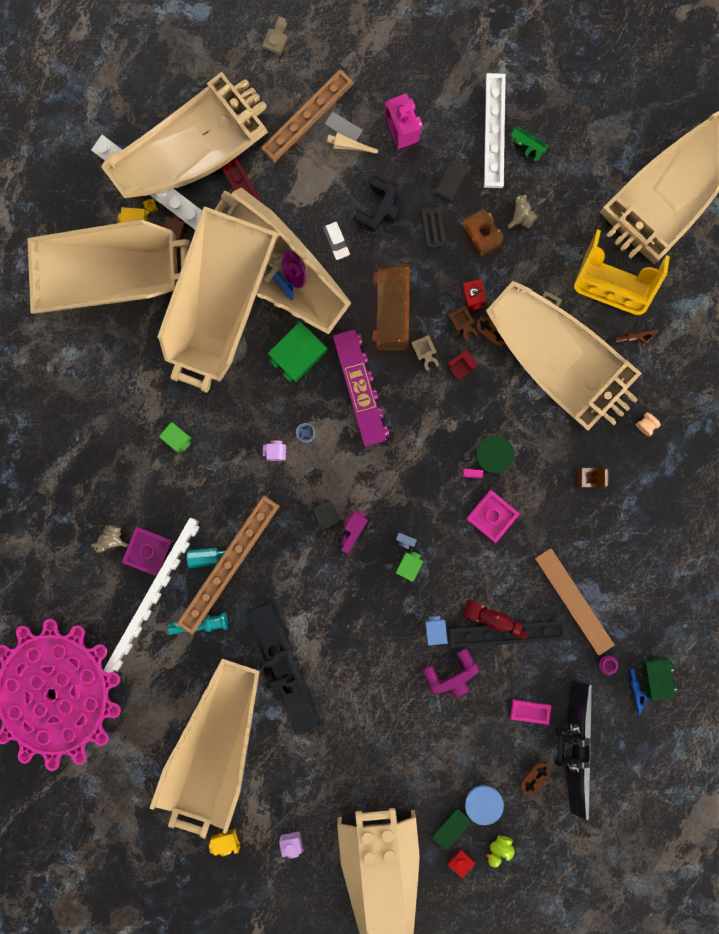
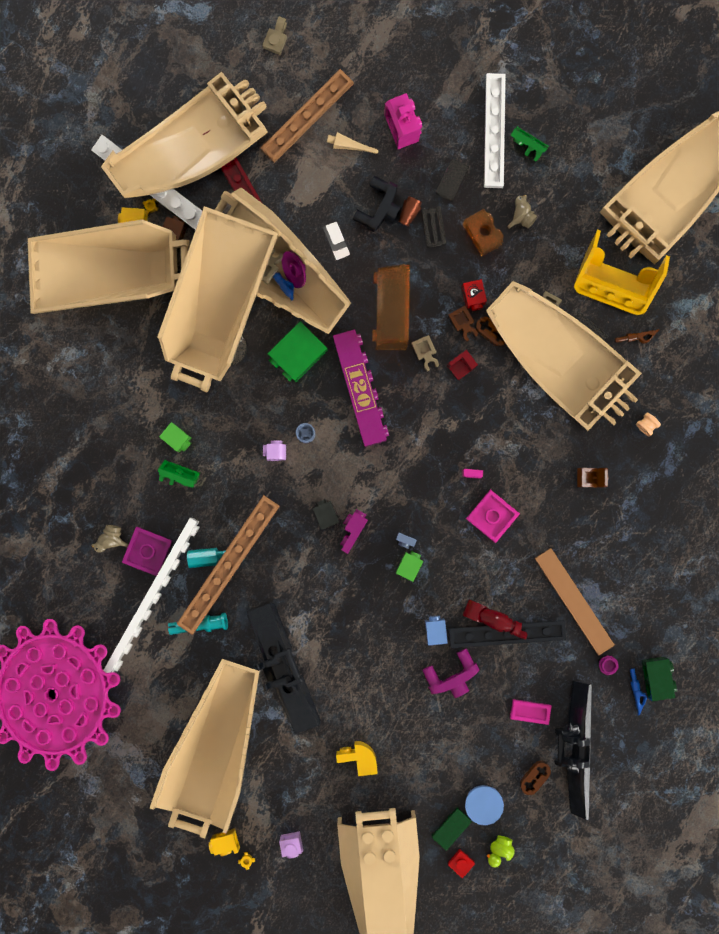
(178, 474): none -> green plate
(246, 860): none -> yellow piece
(343, 126): light grey sticker -> none
(362, 754): none -> yellow brick
(409, 210): none -> copper cone
(495, 454): dark green tile -> none

